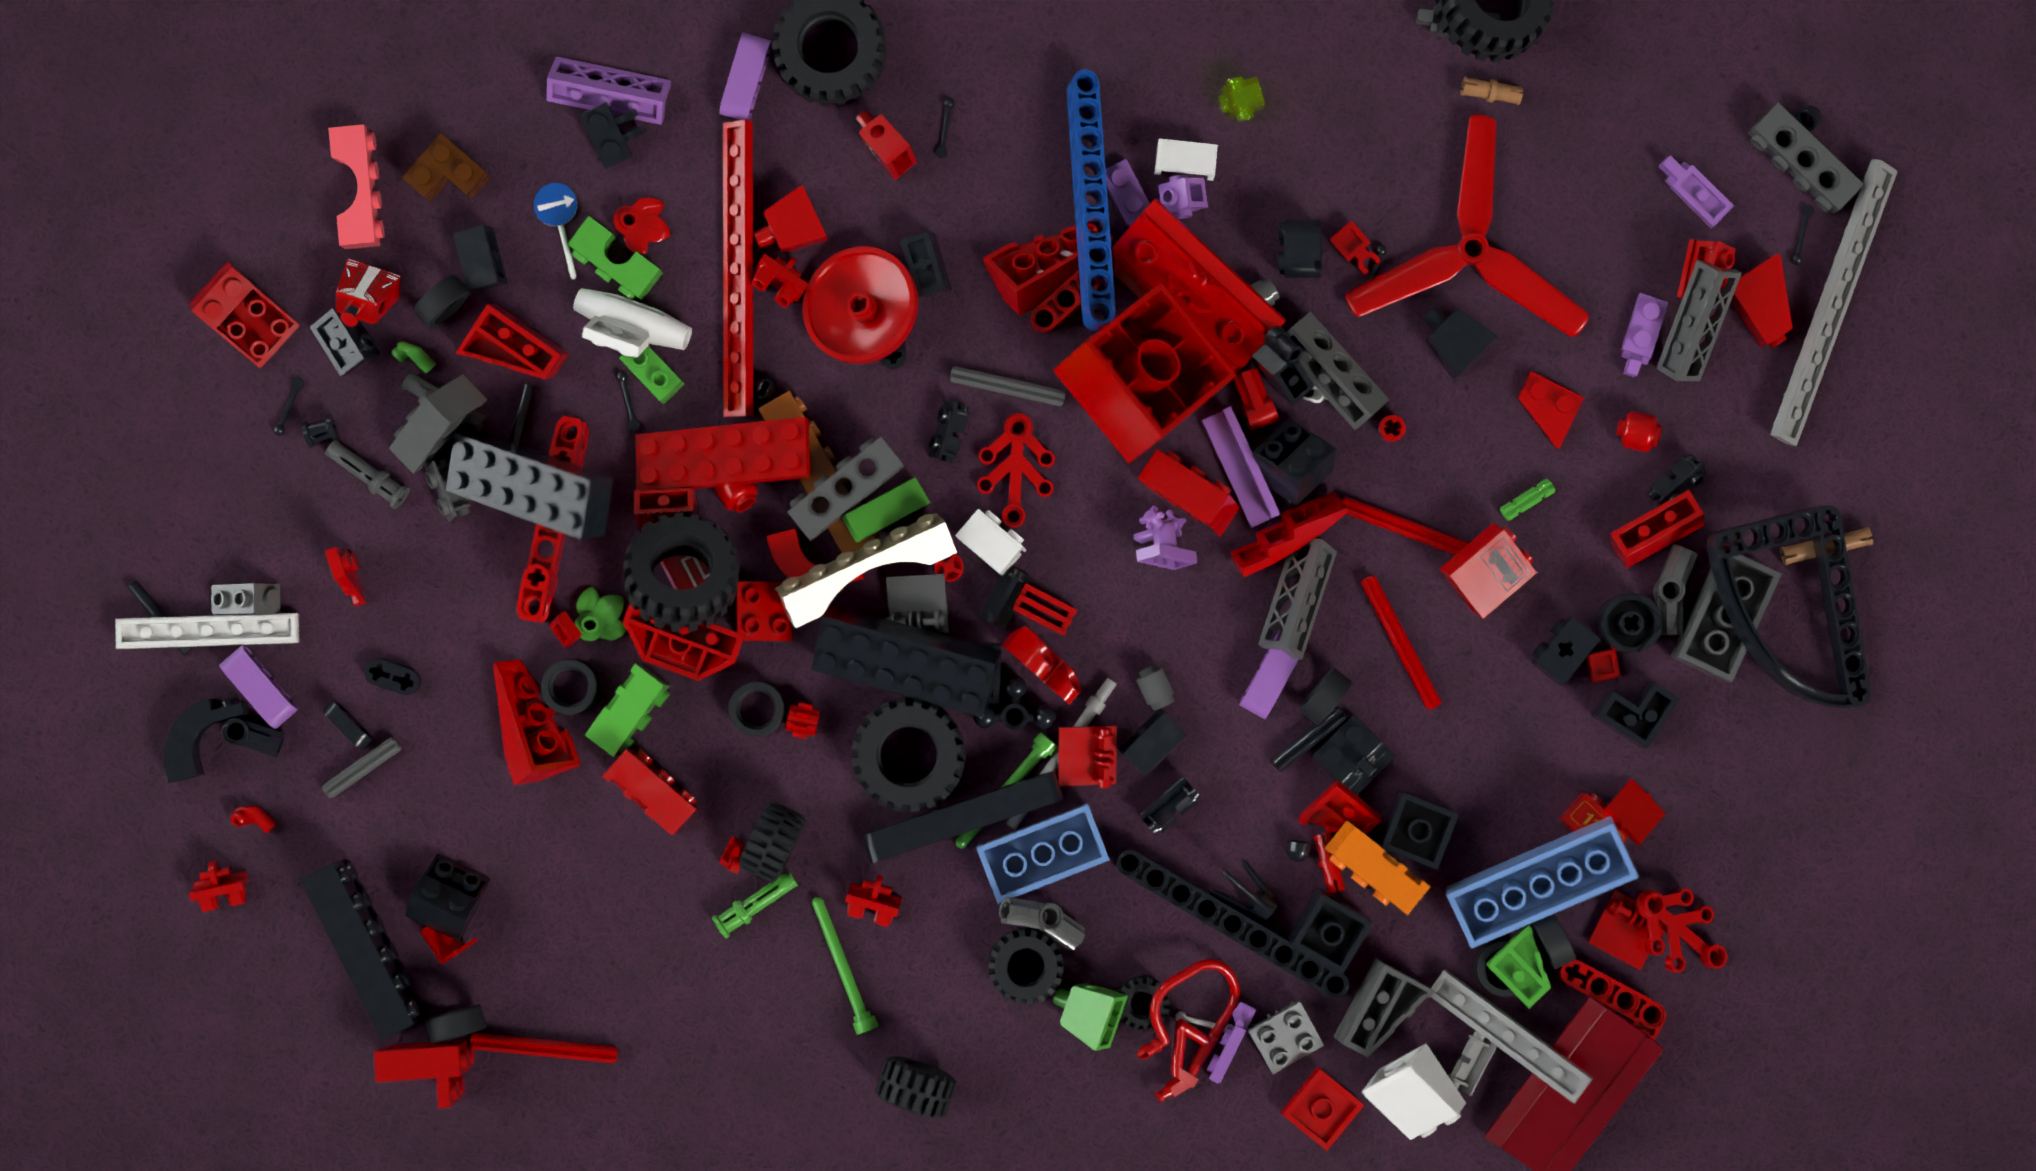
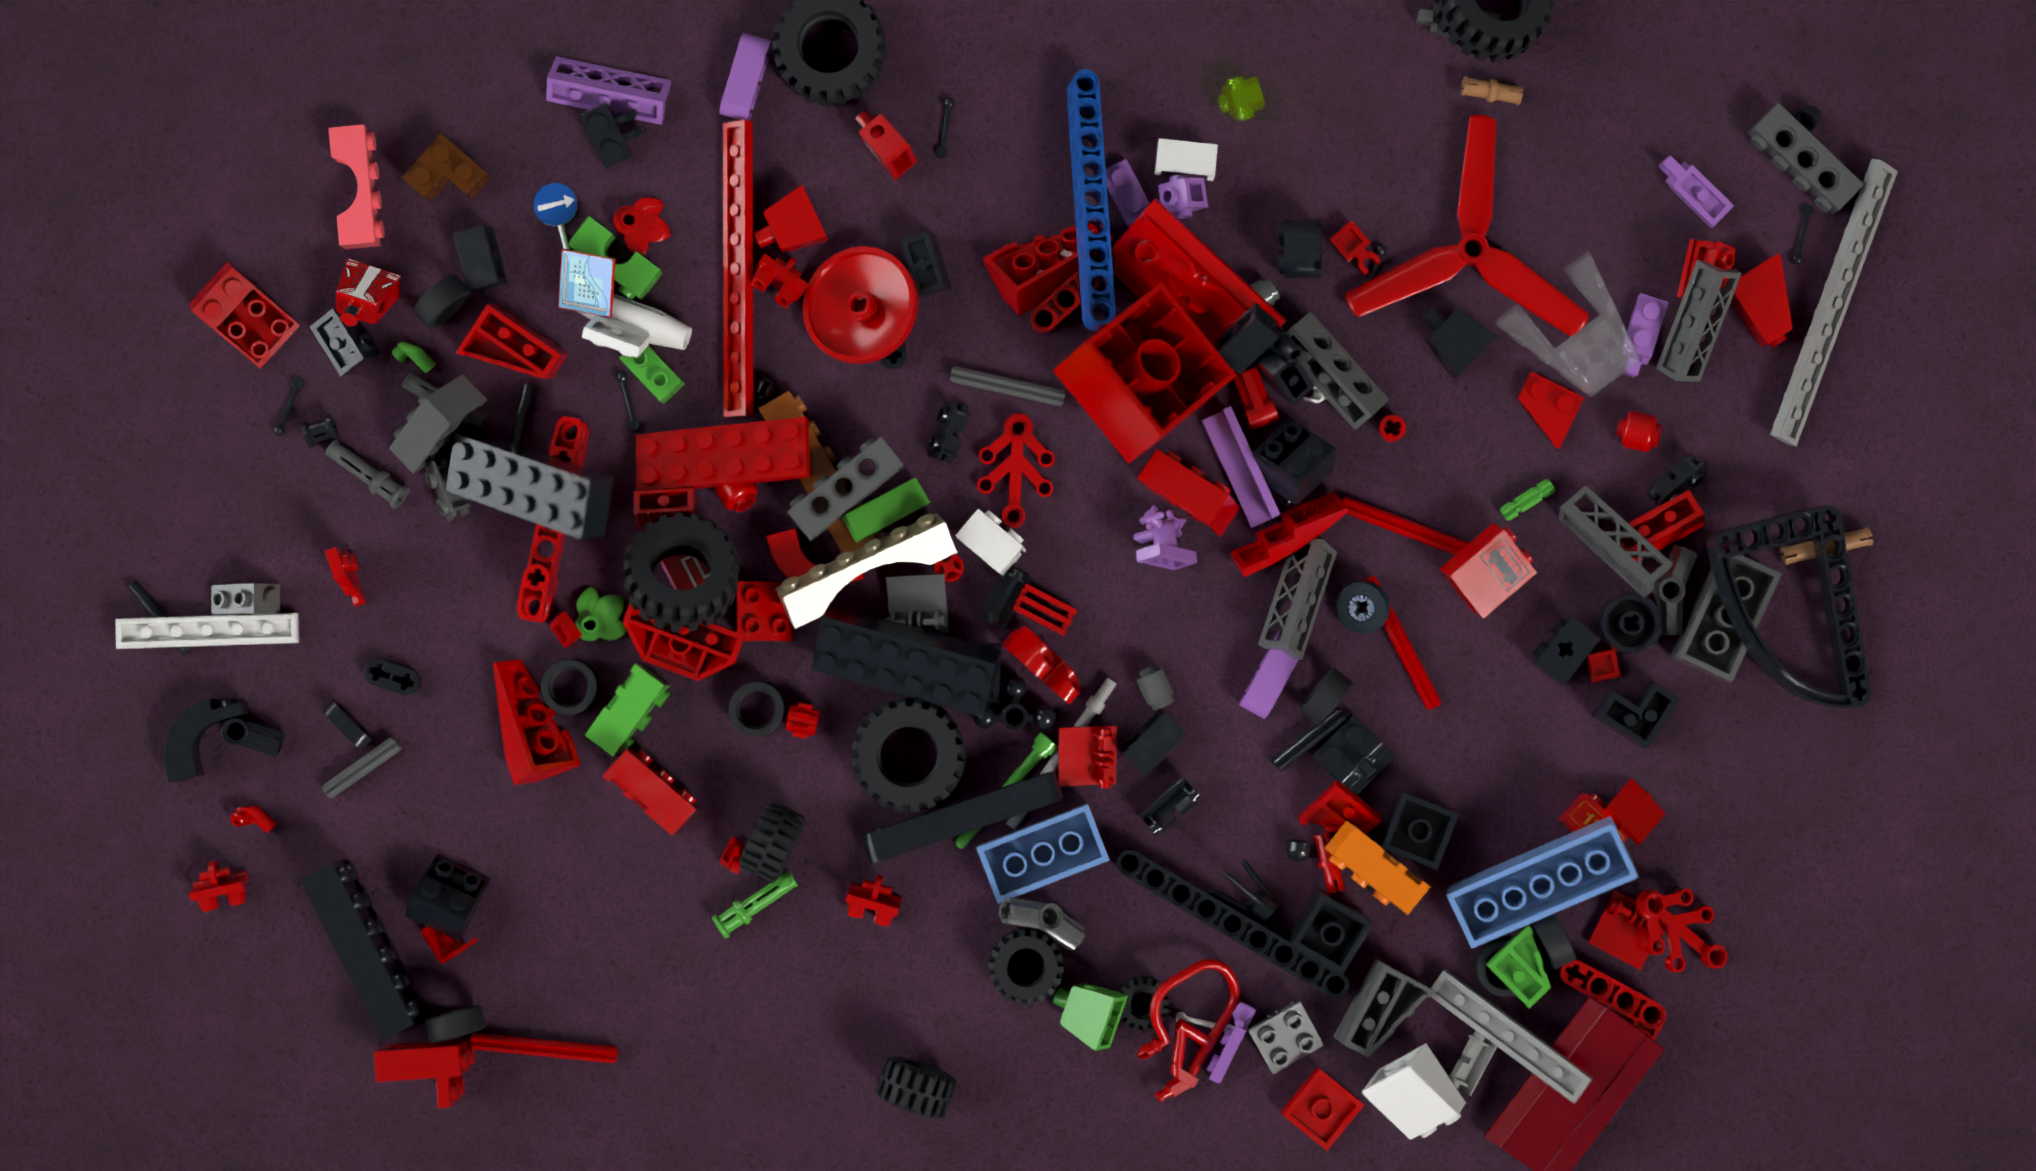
(256, 686): medium lavender beam -> none
(587, 283): none -> piece
(863, 1019): bright green piece -> none
(1247, 338): none -> black hinge
(1348, 607): none -> black bush
(1592, 354): none -> clear wing
(1608, 550): none -> dark grey fence

